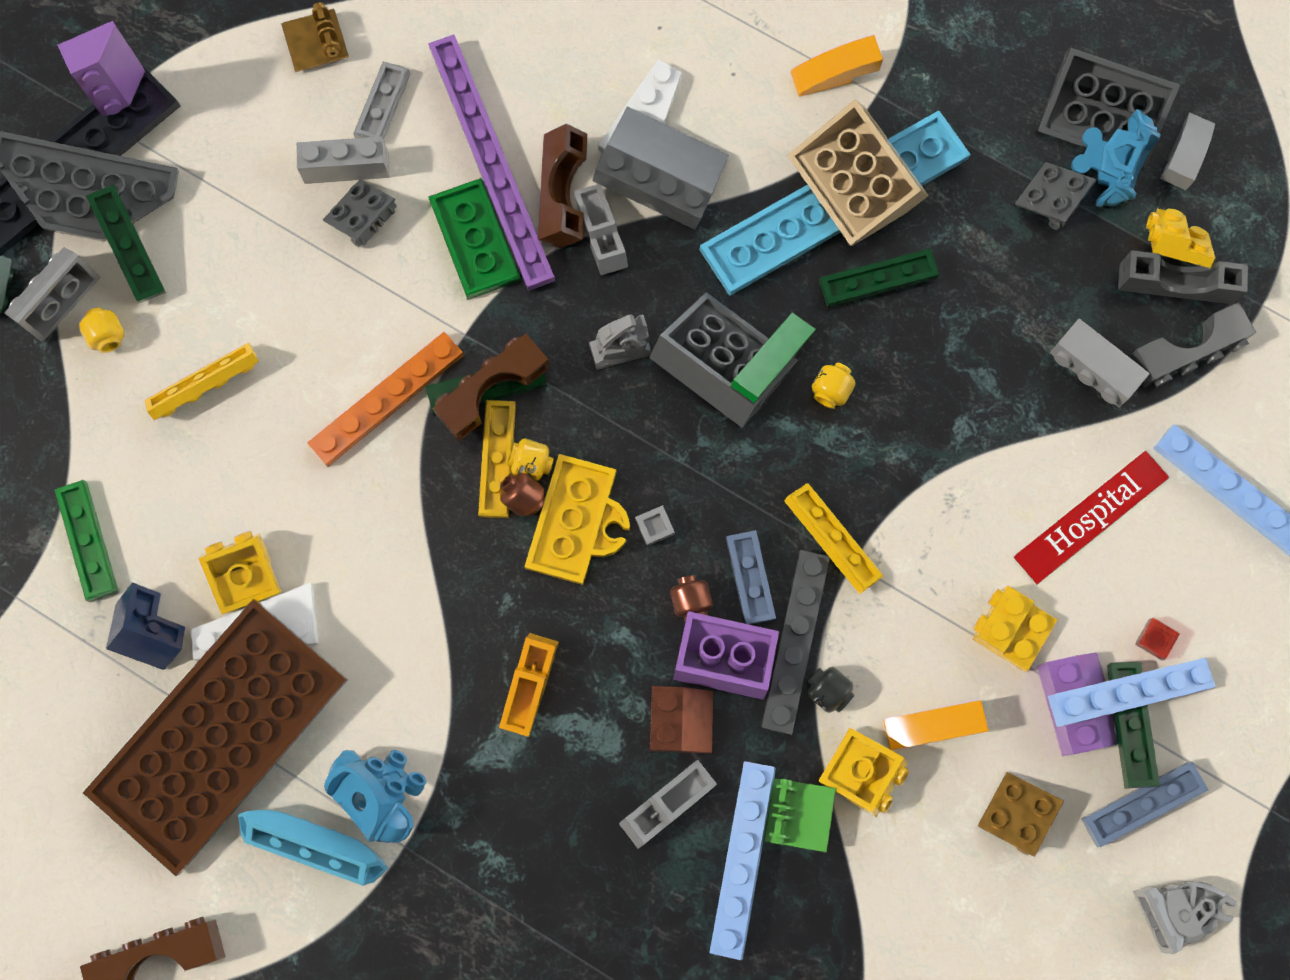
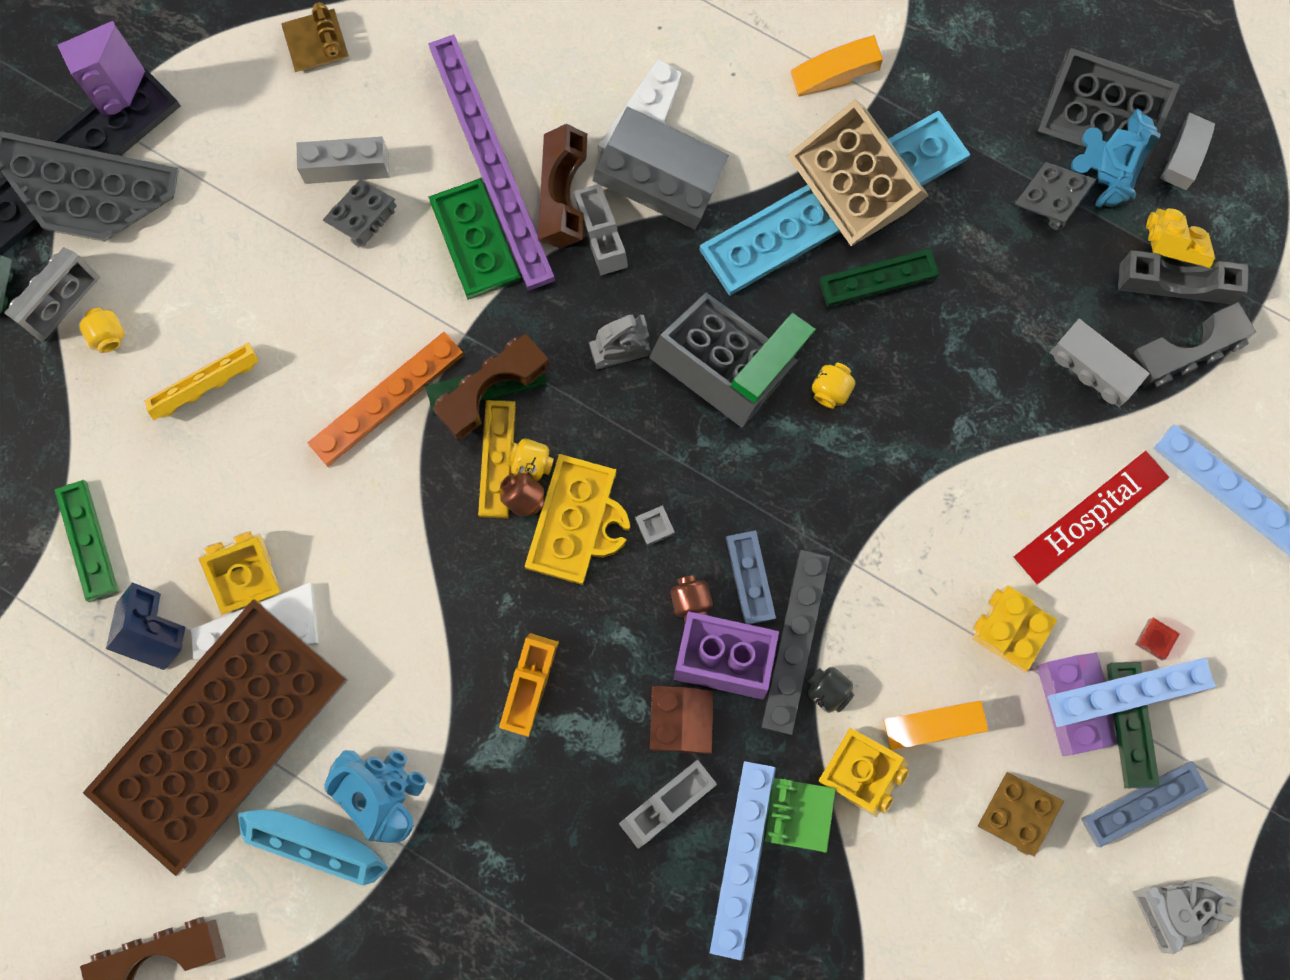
(126, 244): dark green plate -> none
(382, 101): light grey tile -> none
(833, 538): yellow tile -> none

